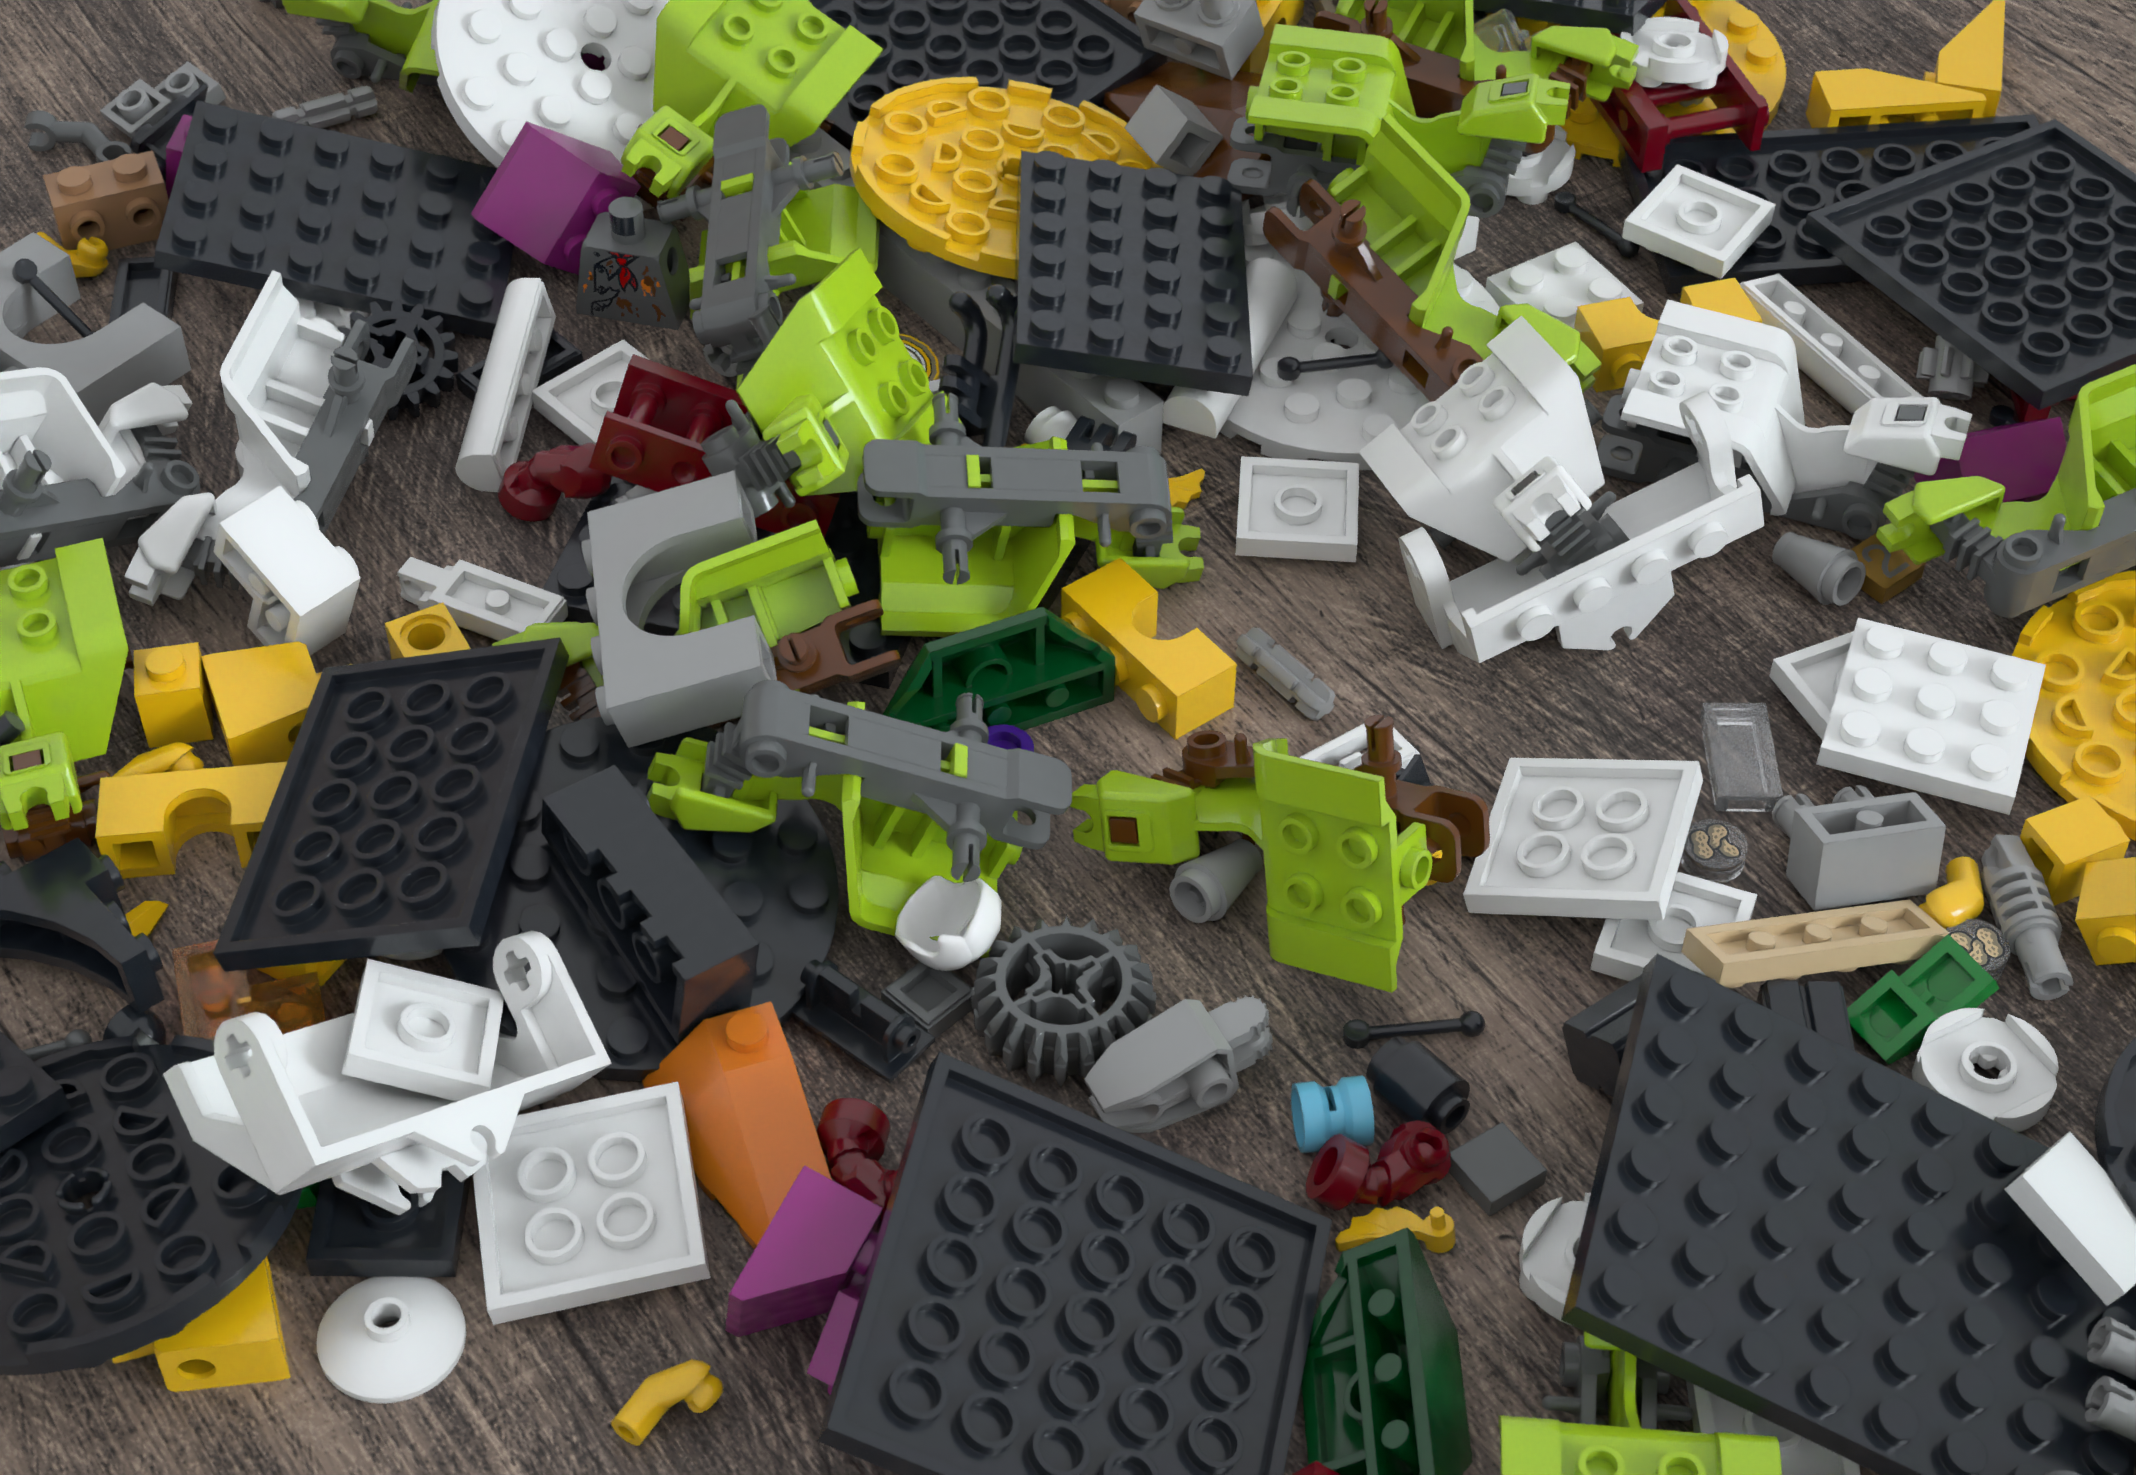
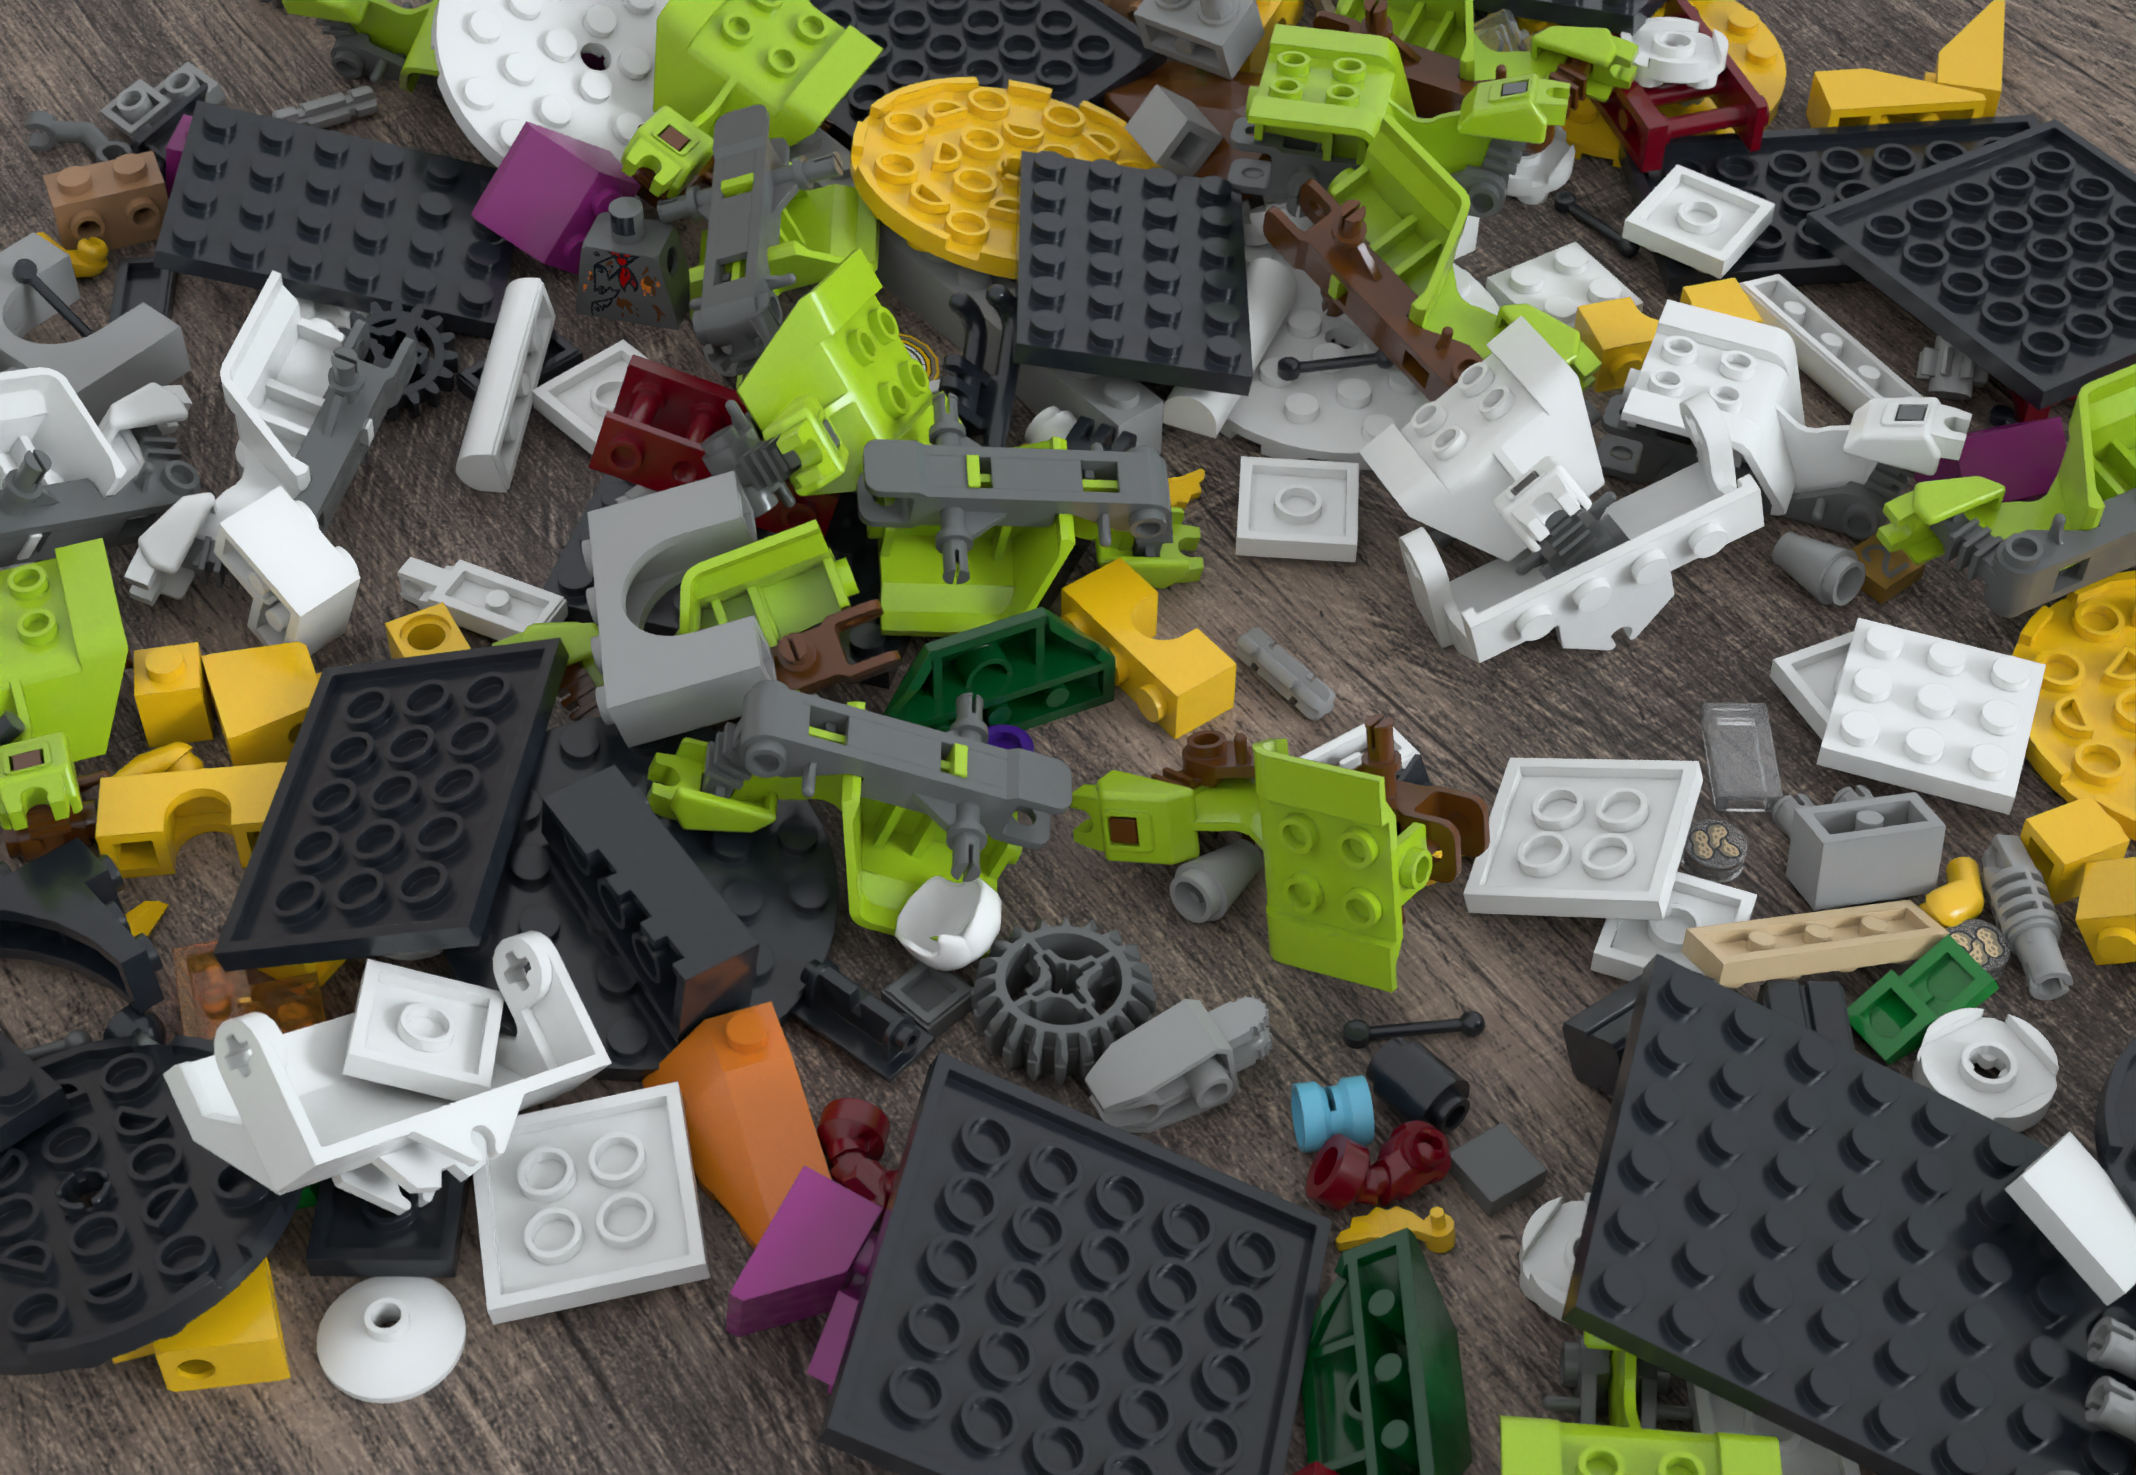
(534, 486): dark red arm -> none
(662, 1390): yellow arm -> none

